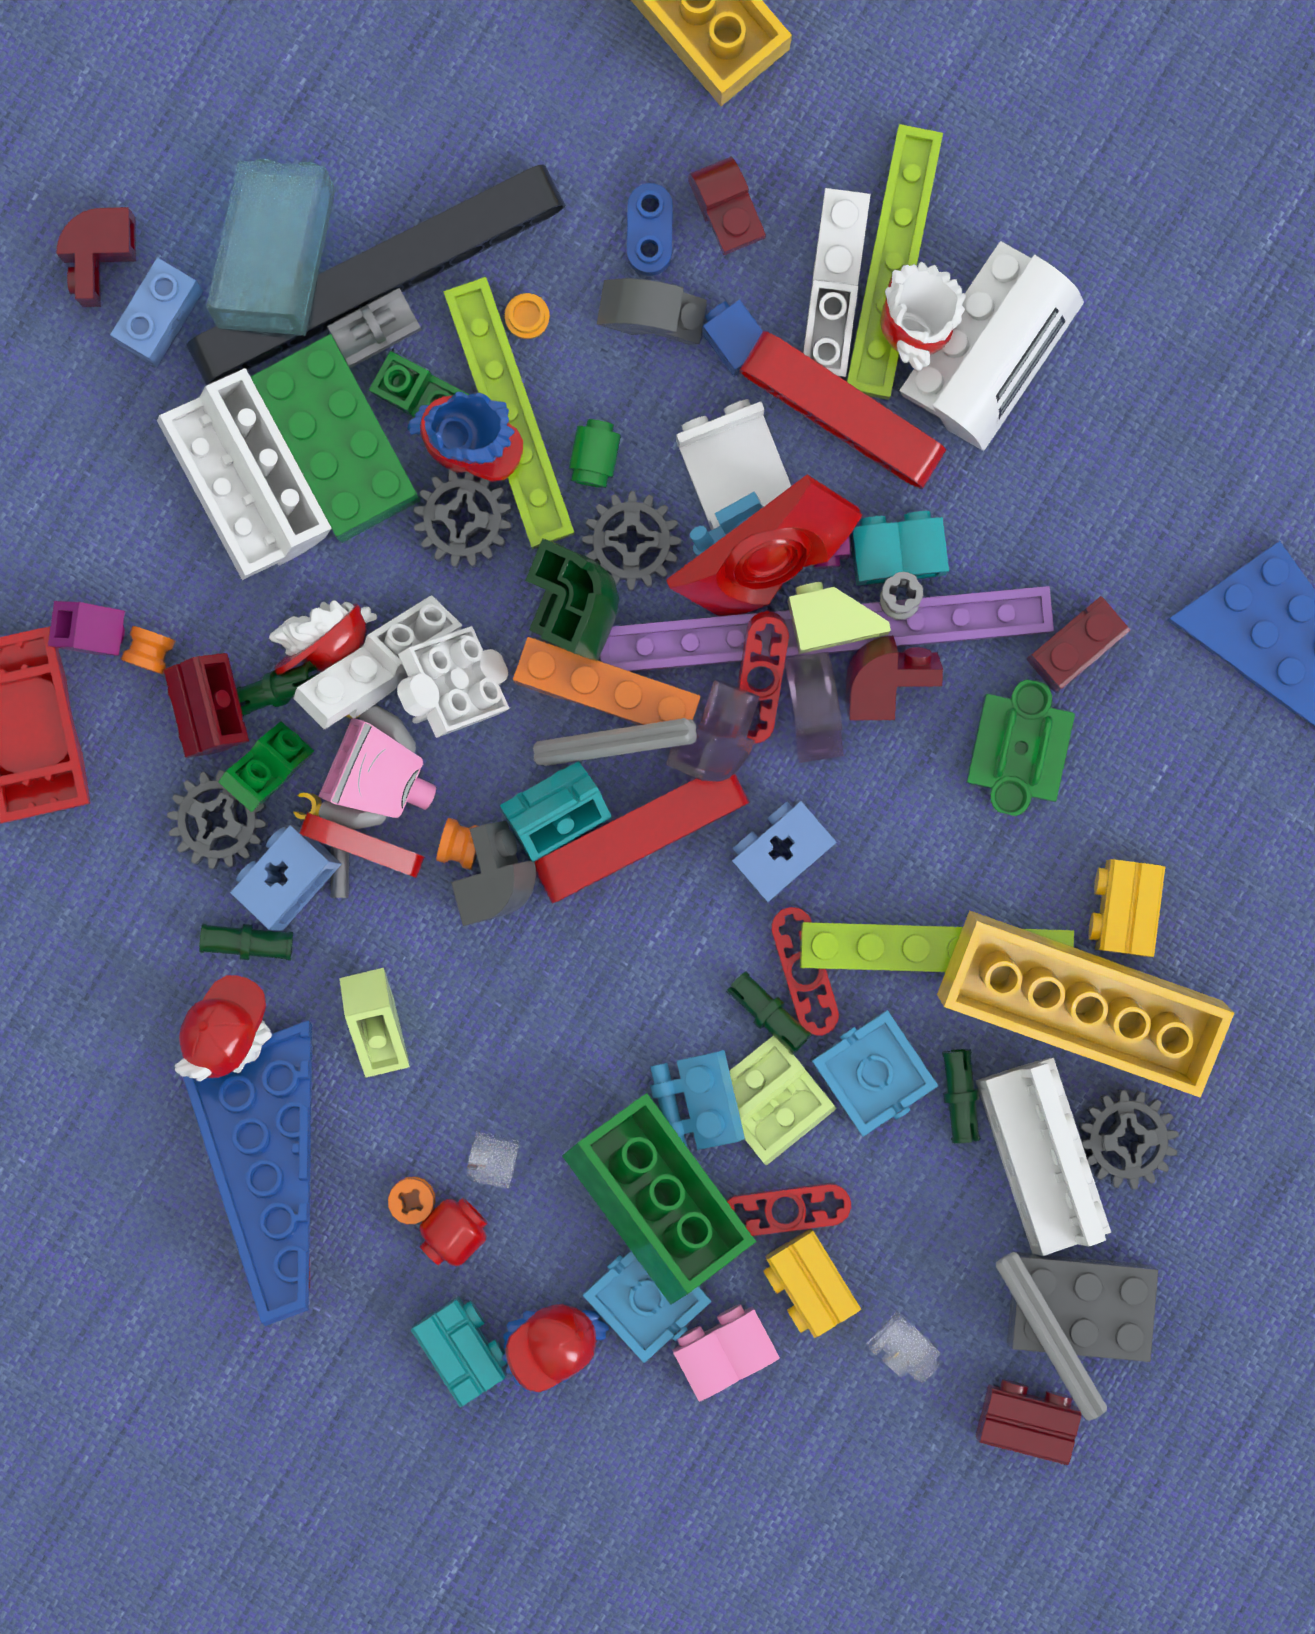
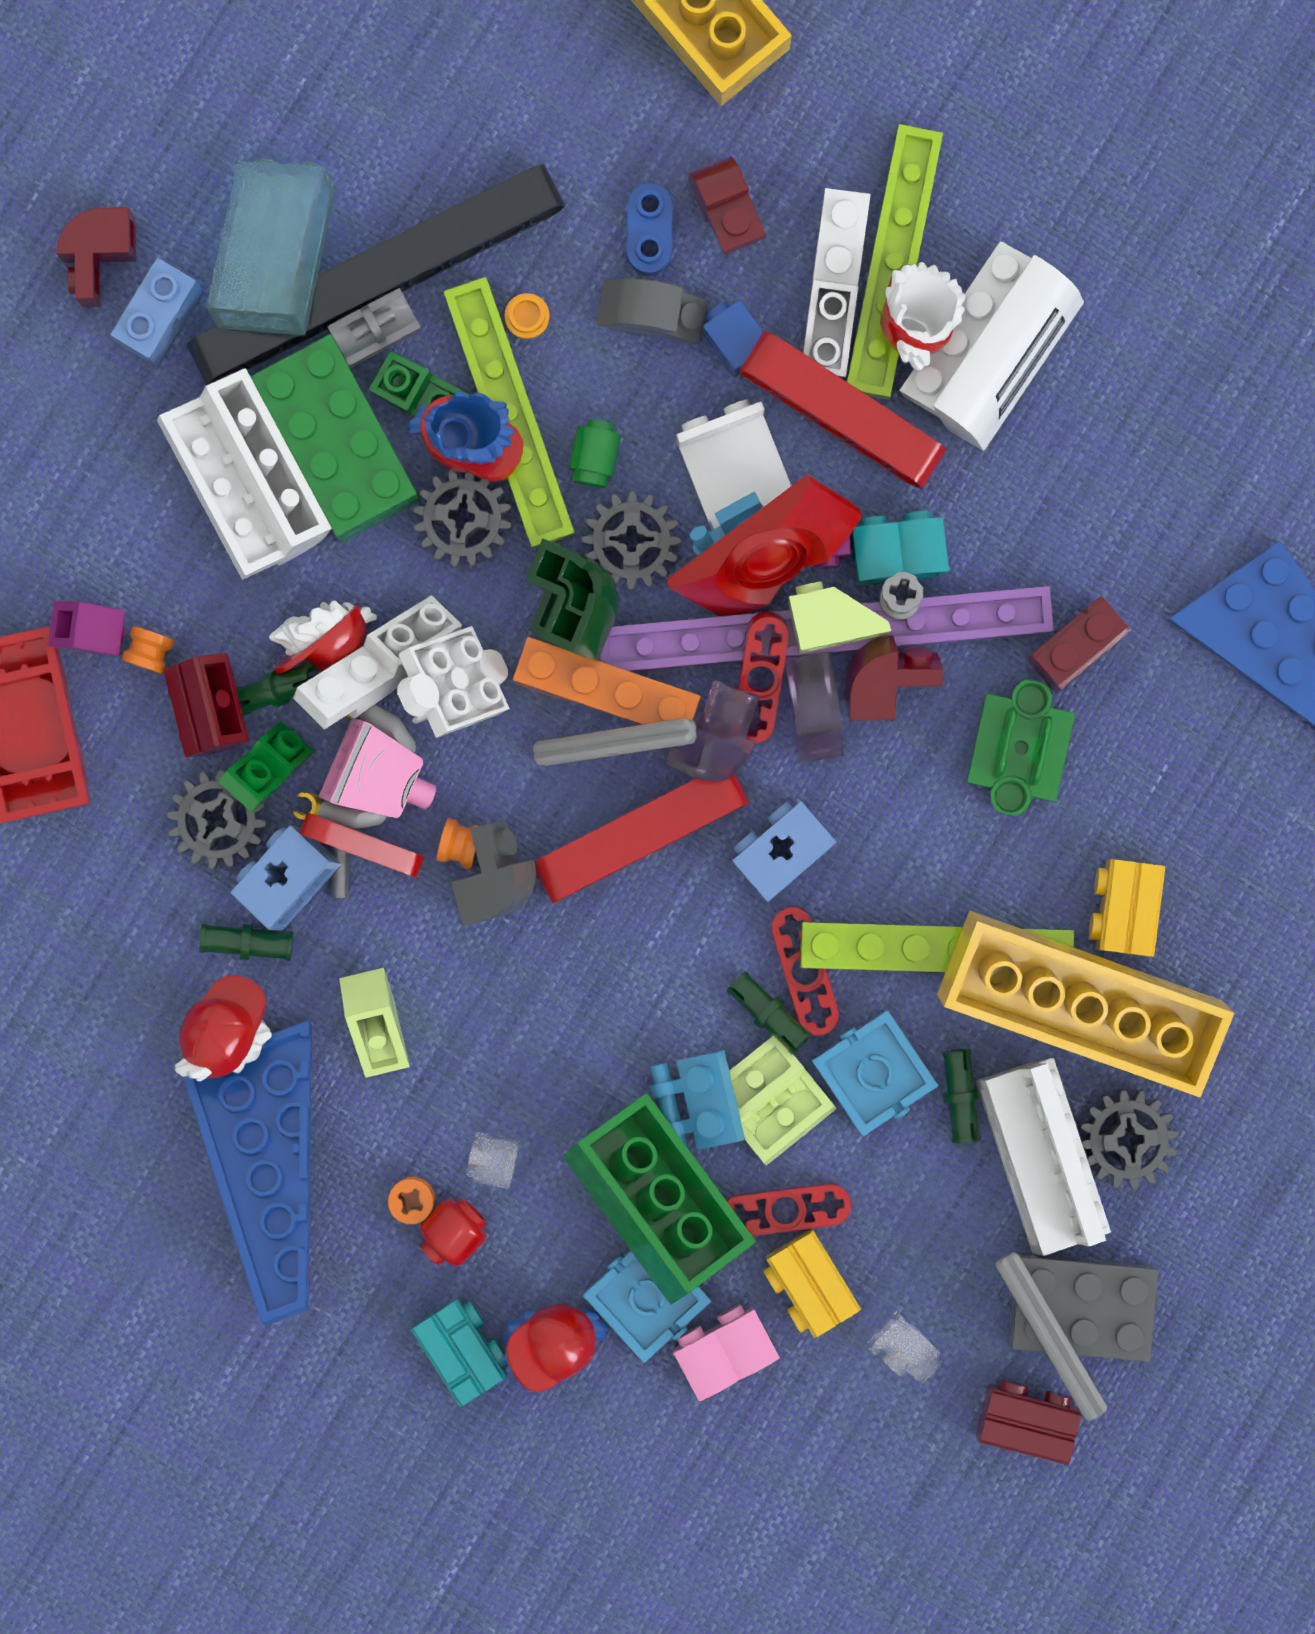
(555, 811): teal brick -> none

